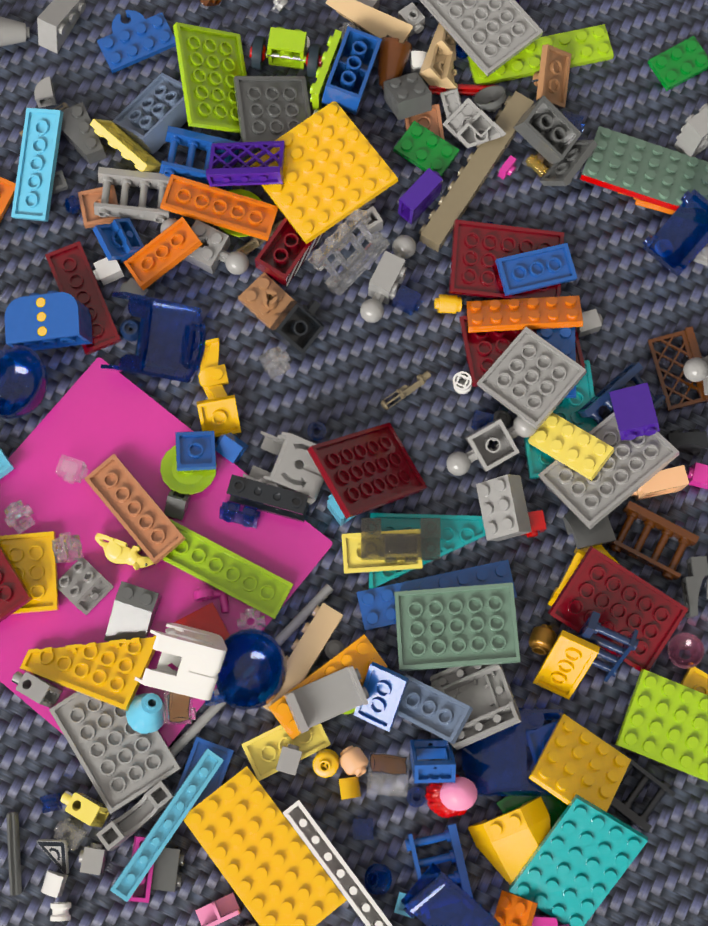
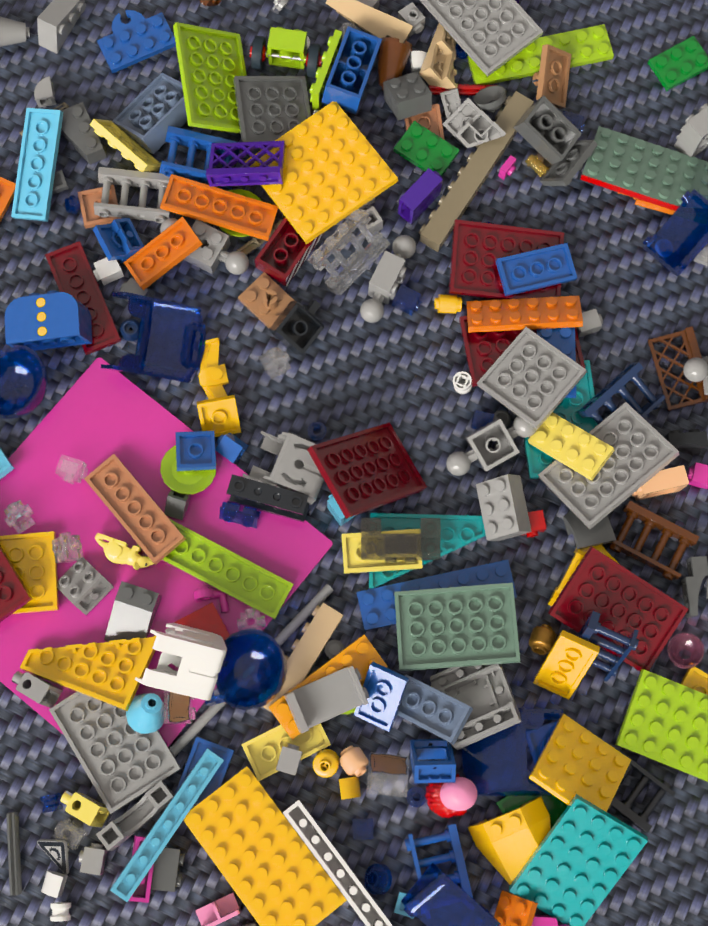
(406, 390): dark tan piece -> none
(634, 411): dark purple brick -> none

